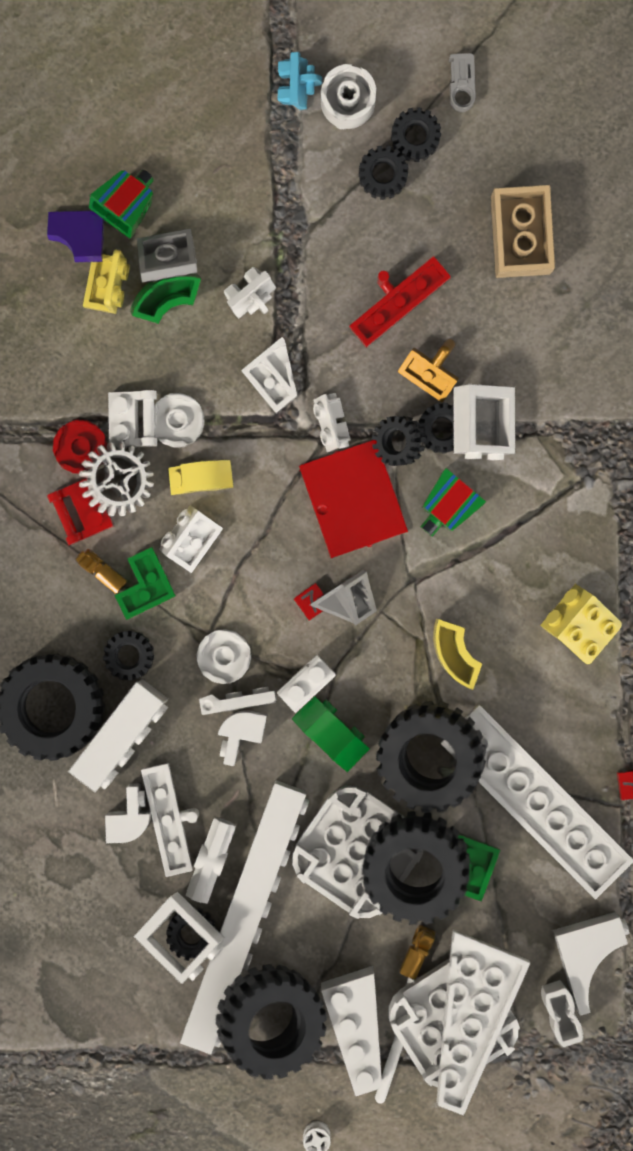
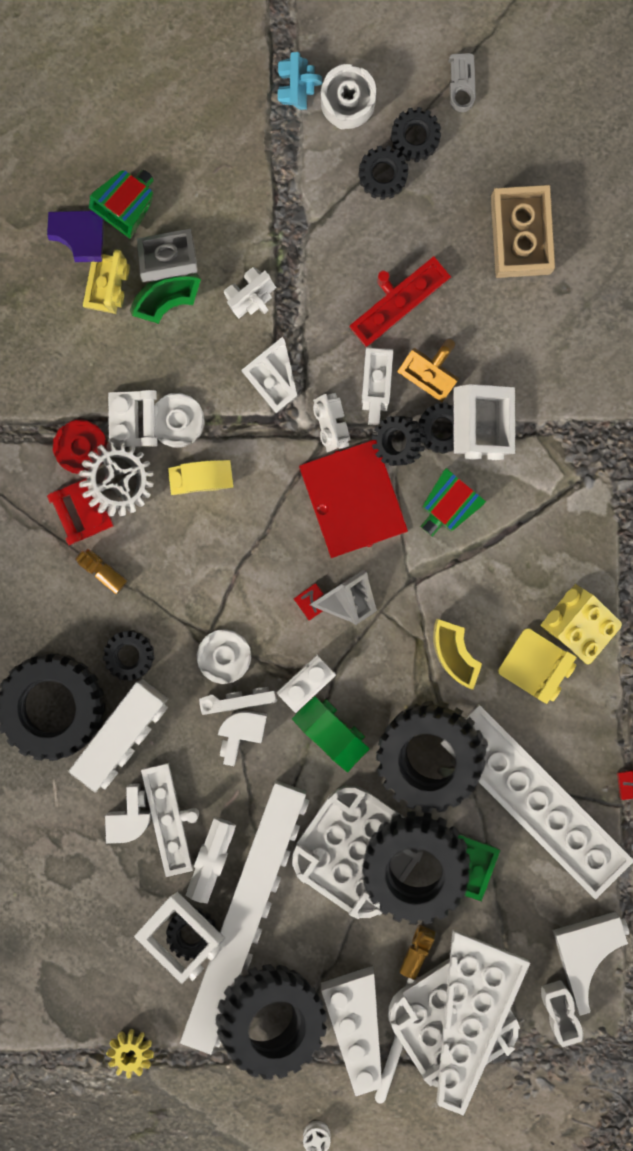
(124, 1045): none -> light yellow gear
(153, 585): green plate -> none
(190, 538): white bracket -> none
(376, 382): none -> white hinge
(537, 666): none -> light yellow bracket

